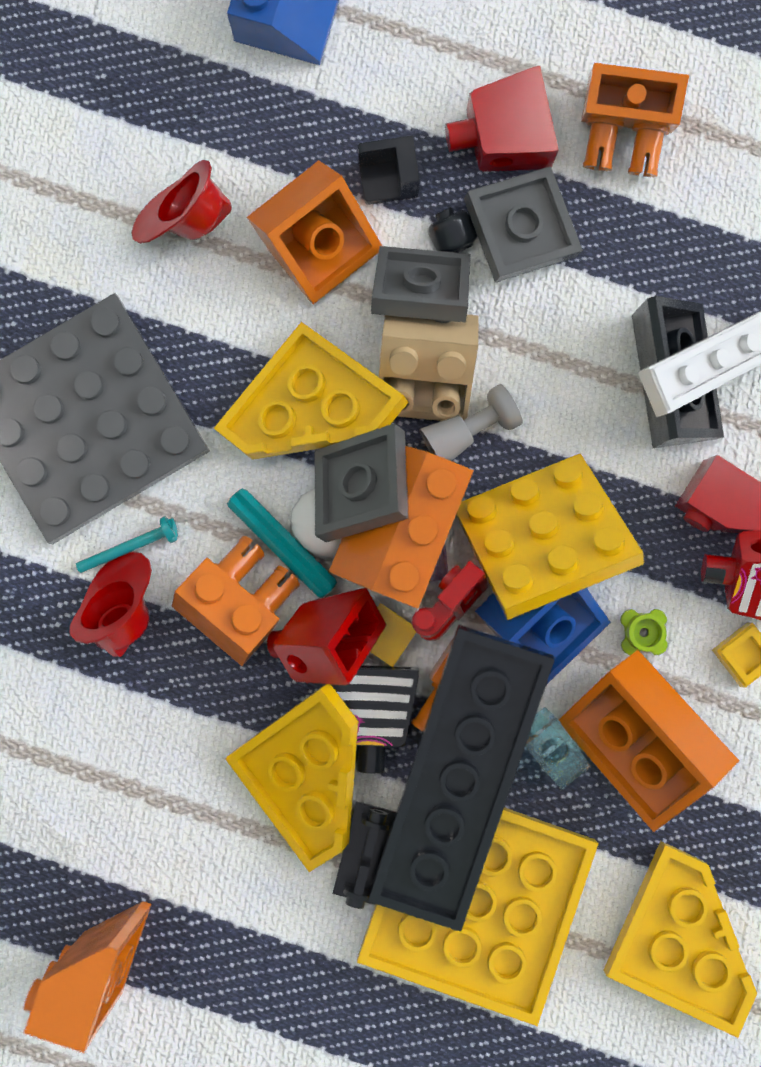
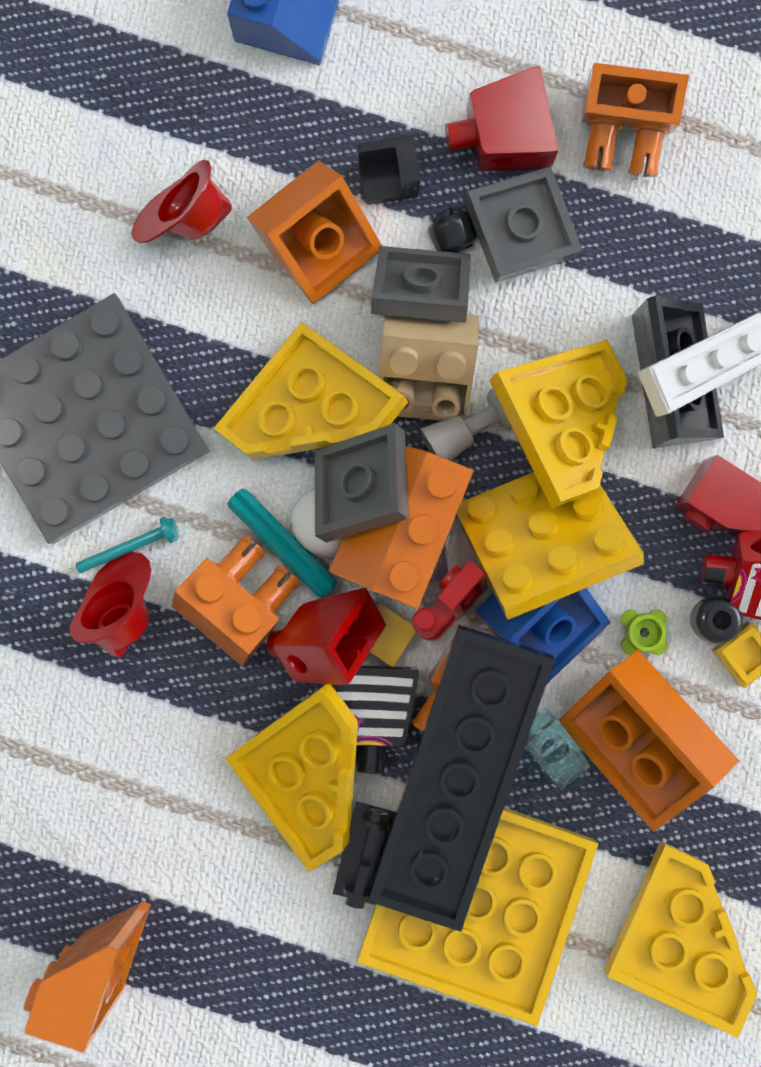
(564, 416): none -> yellow plate
(716, 620): none -> black piece

